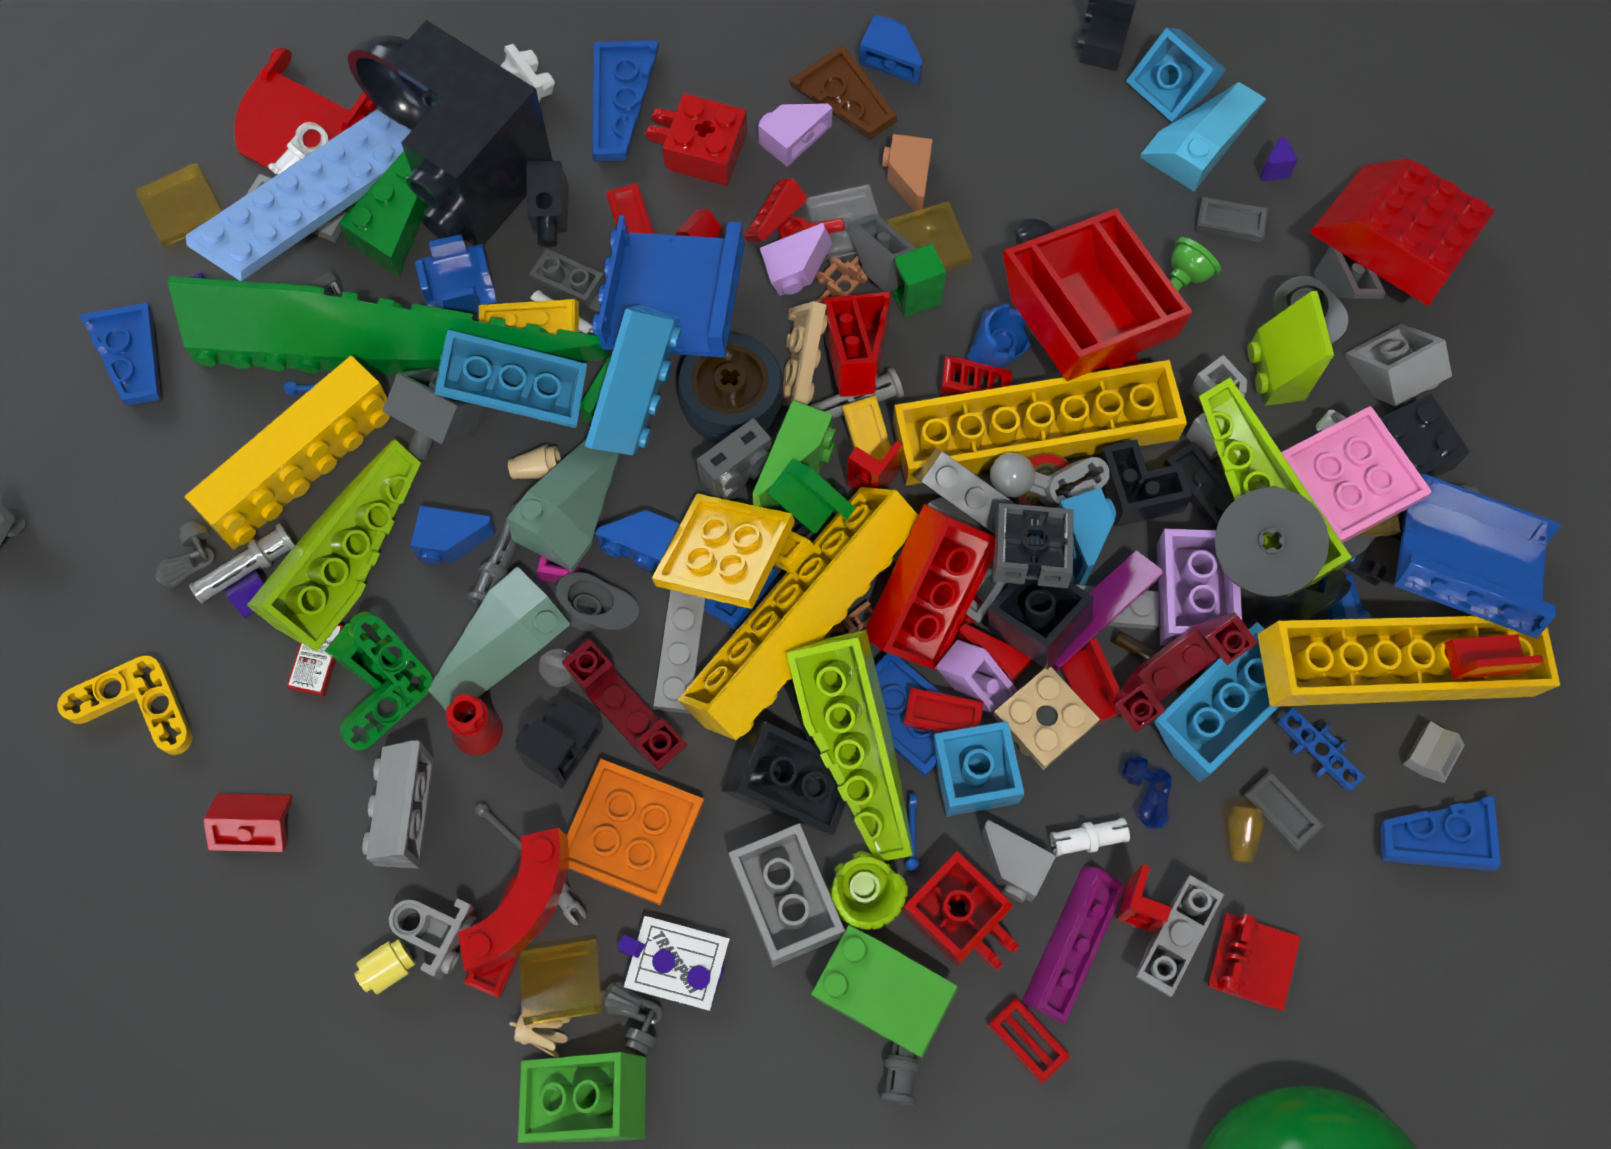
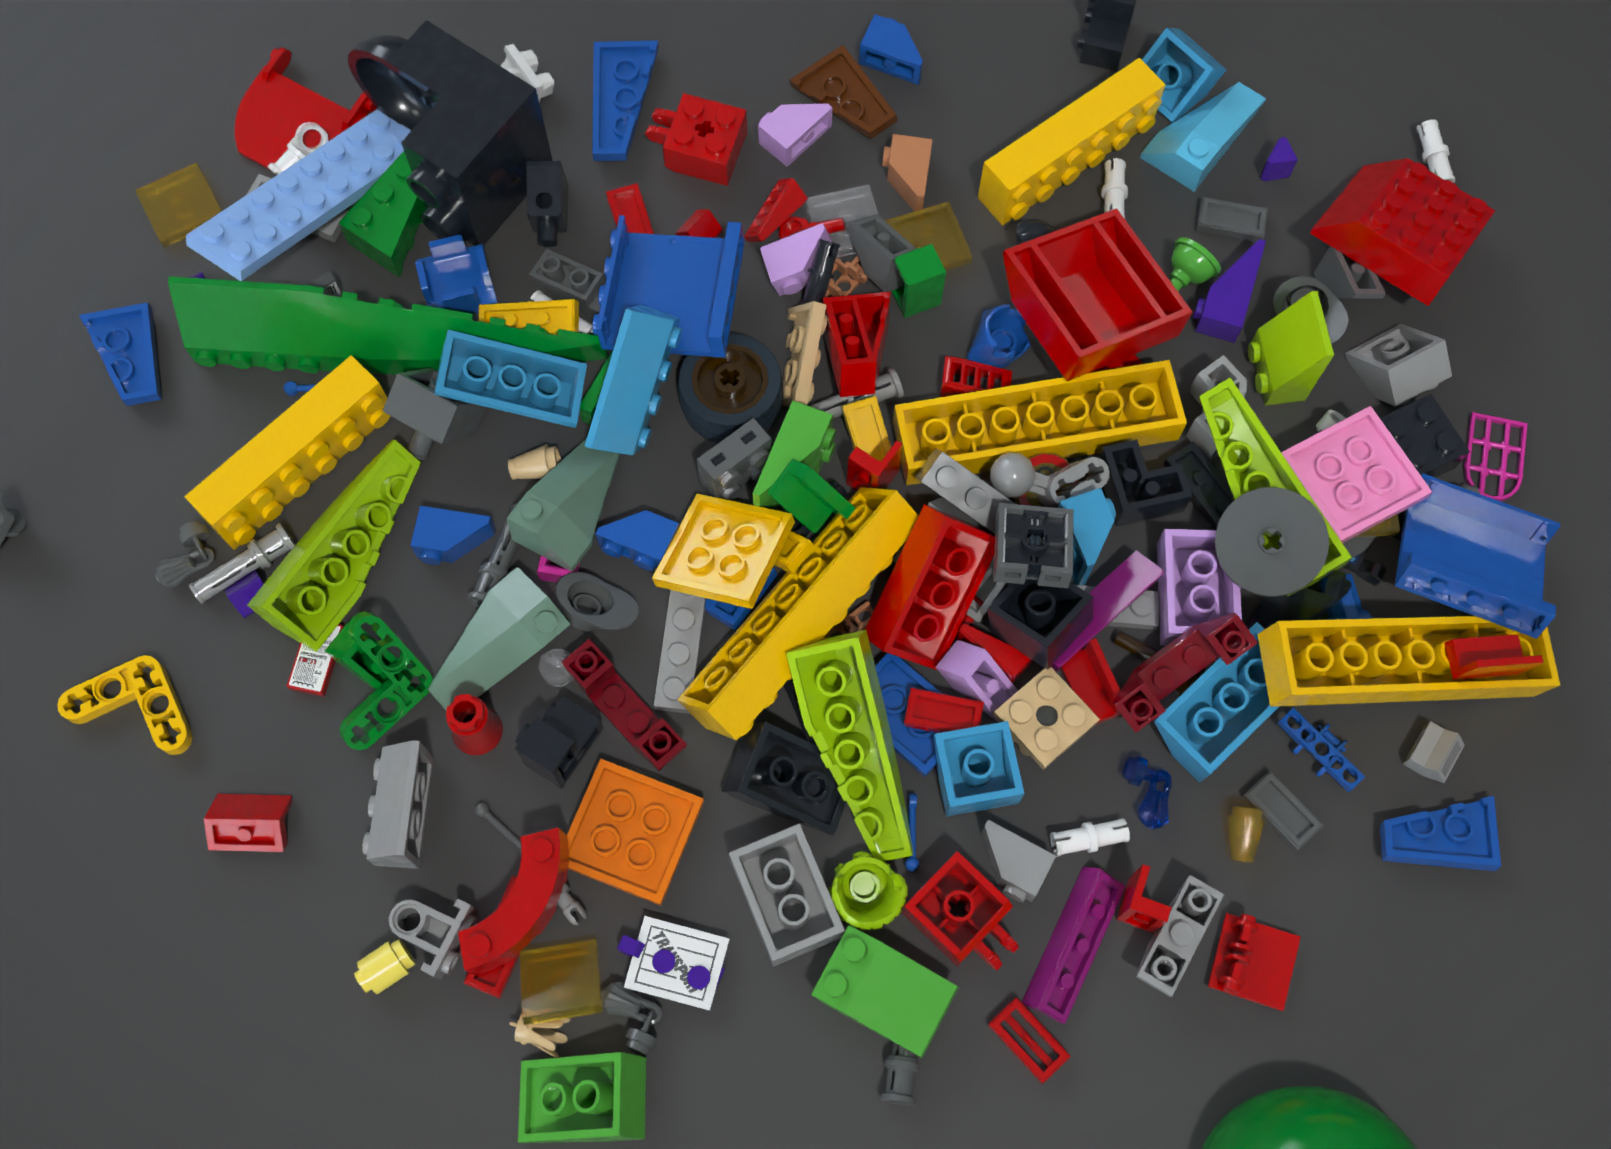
(821, 271): none -> black axle
(1070, 142): none -> yellow brick
(1114, 190): none -> white pin
(1228, 299): none -> dark purple slope
(1435, 152): none -> white pin
(1506, 448): none -> dark pink window

